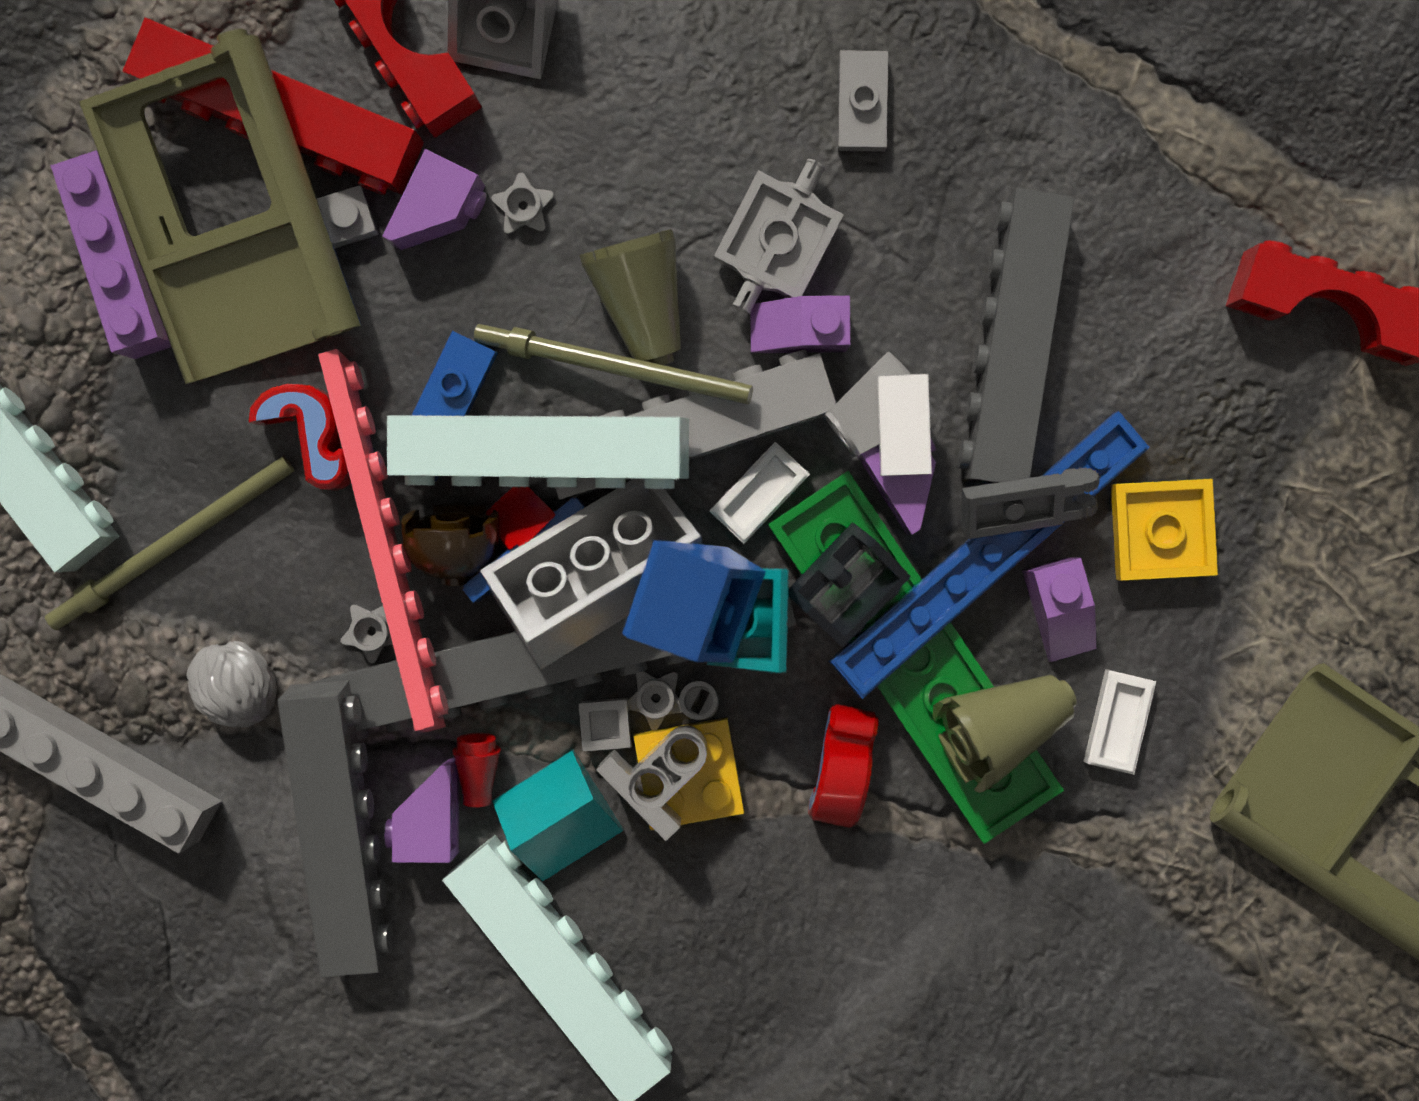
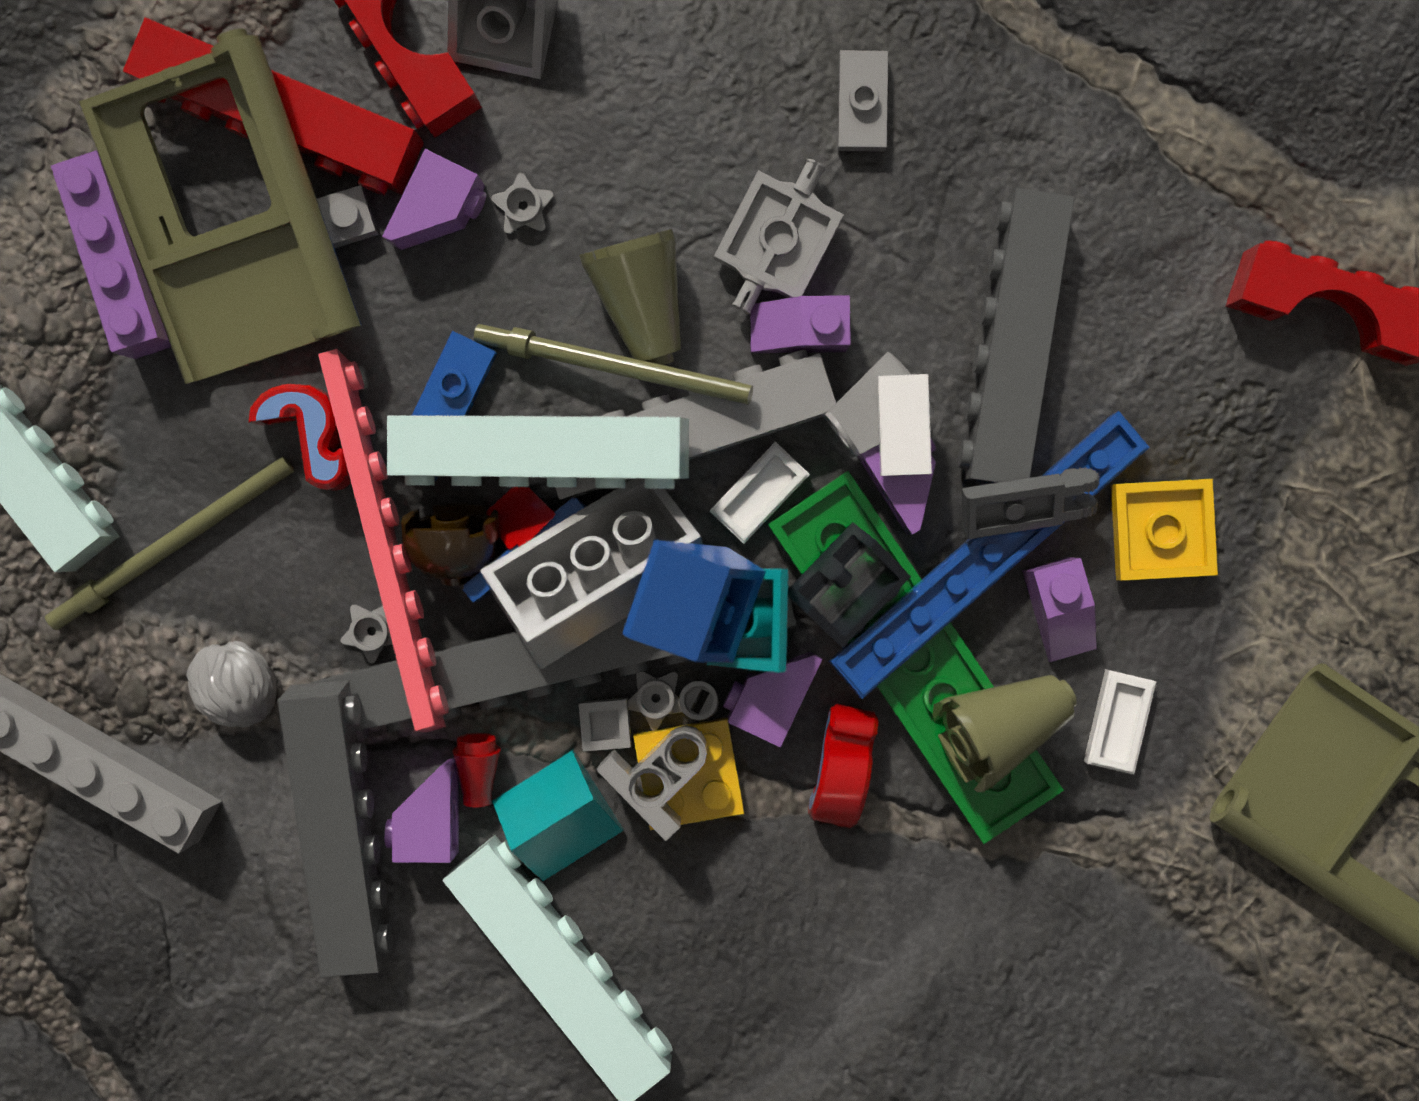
(771, 700): none -> medium lavender slope

